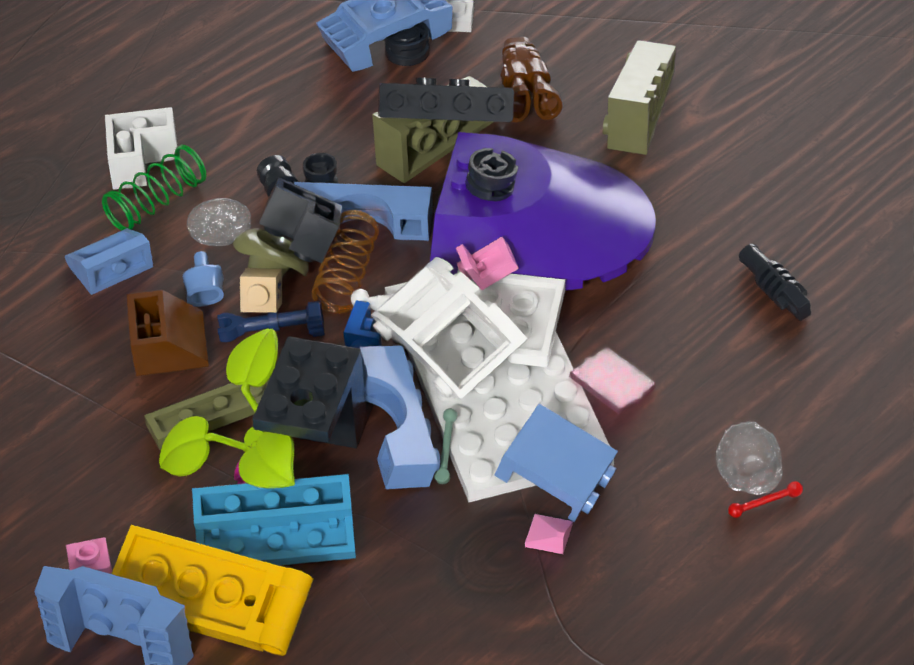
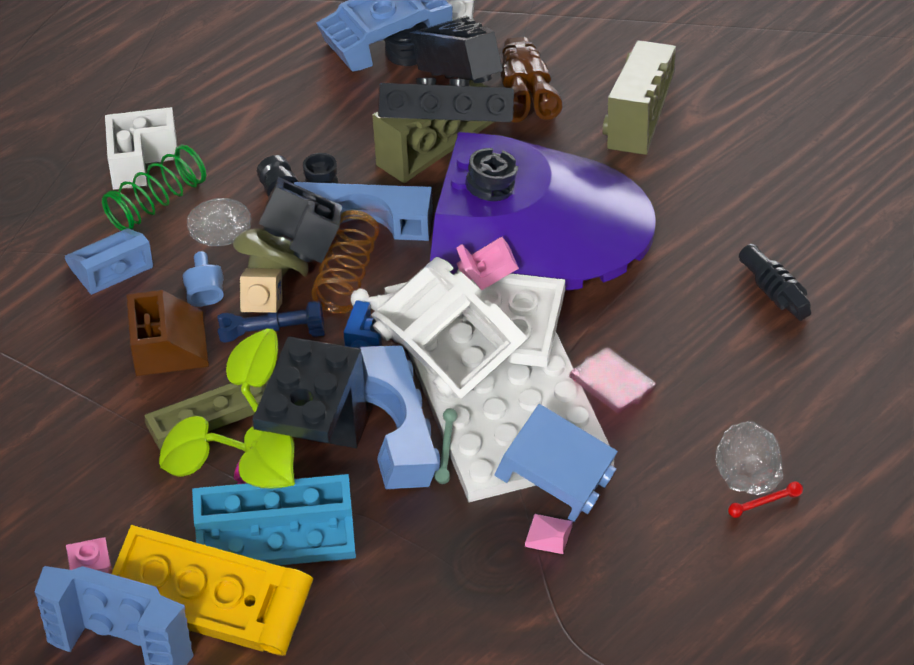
(457, 50): none -> black wedge

